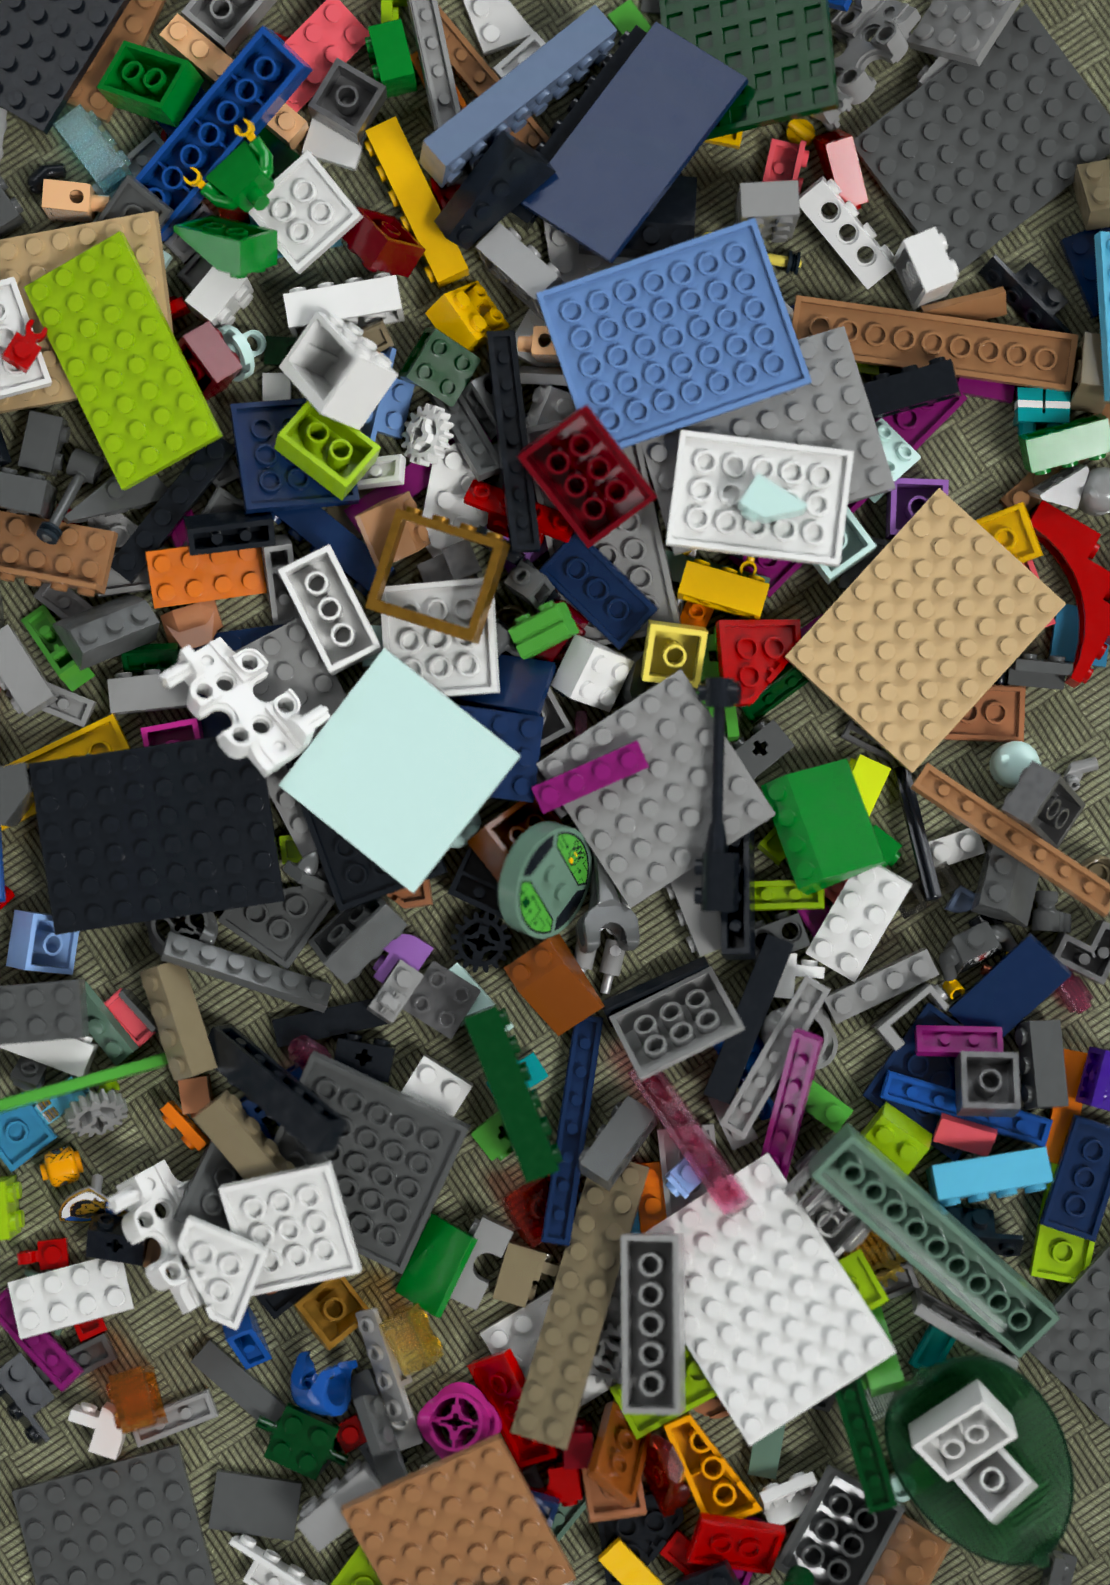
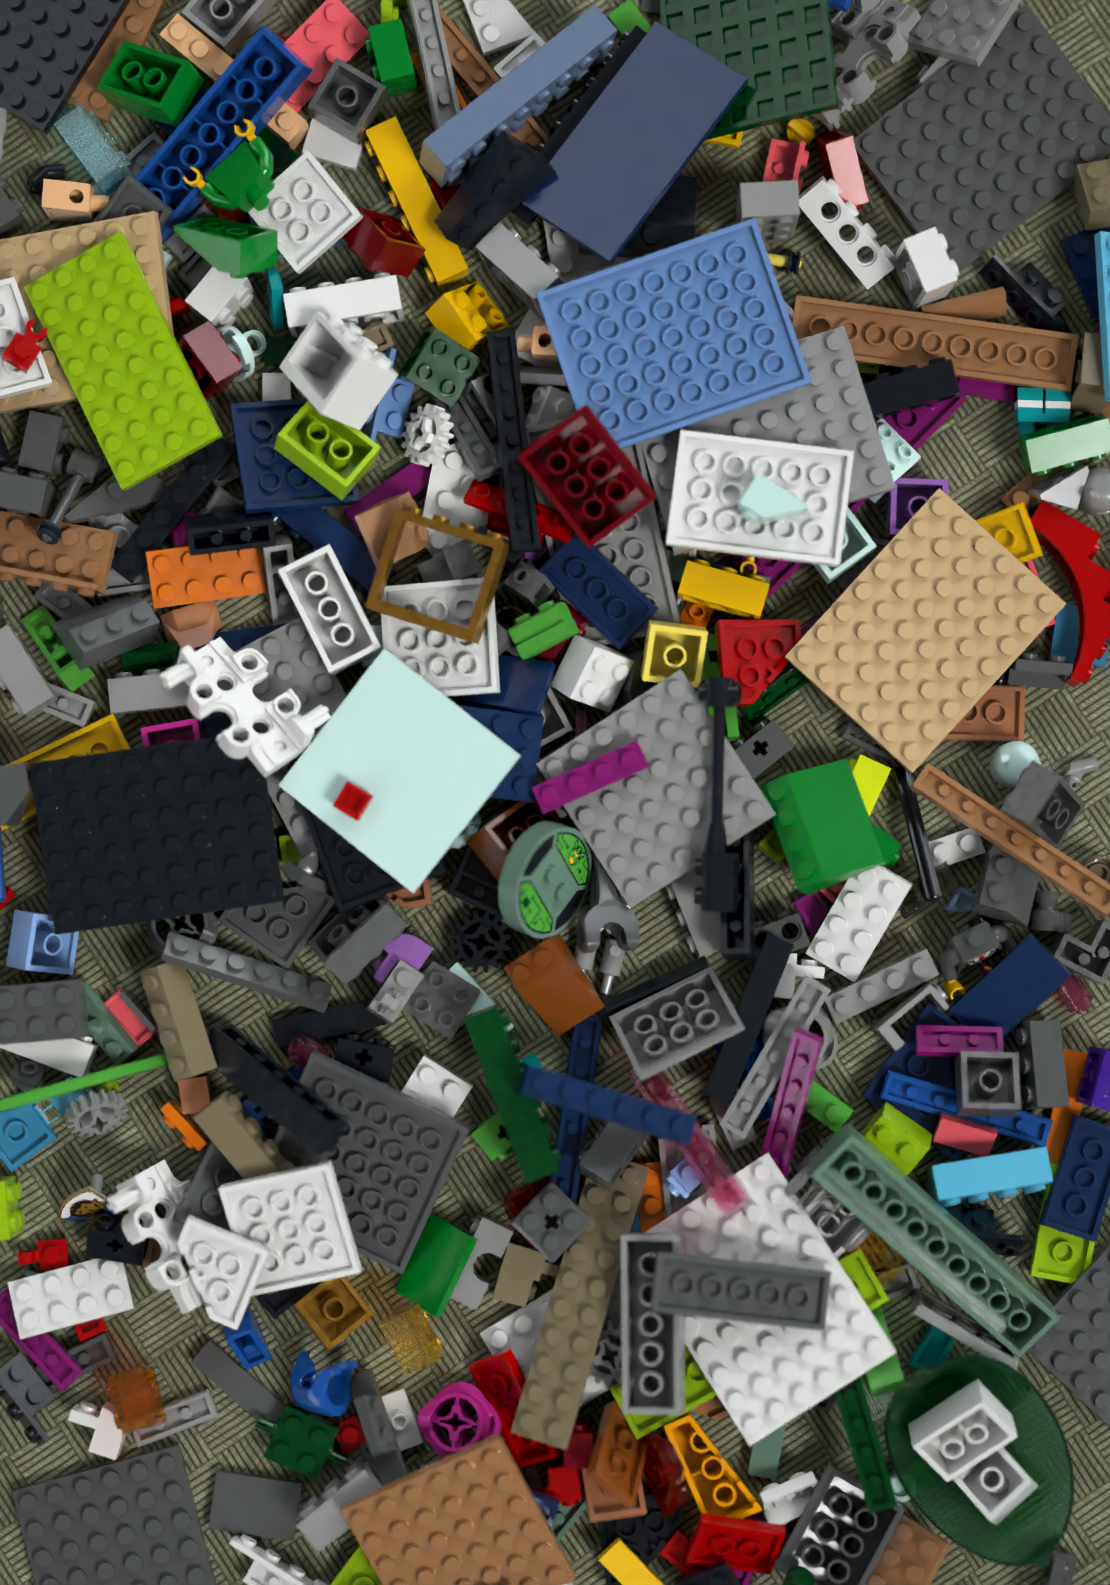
(61, 1166): light orange head -> none
(275, 299): none -> teal tile
(353, 800): none -> red plate
(384, 472): white plate -> none
(385, 1366): light grey bracket -> none
(571, 1222): none -> dark grey brick
(606, 1105): none -> dark blue brick
(740, 1291): none -> dark grey plate
(785, 896): lime plate -> none

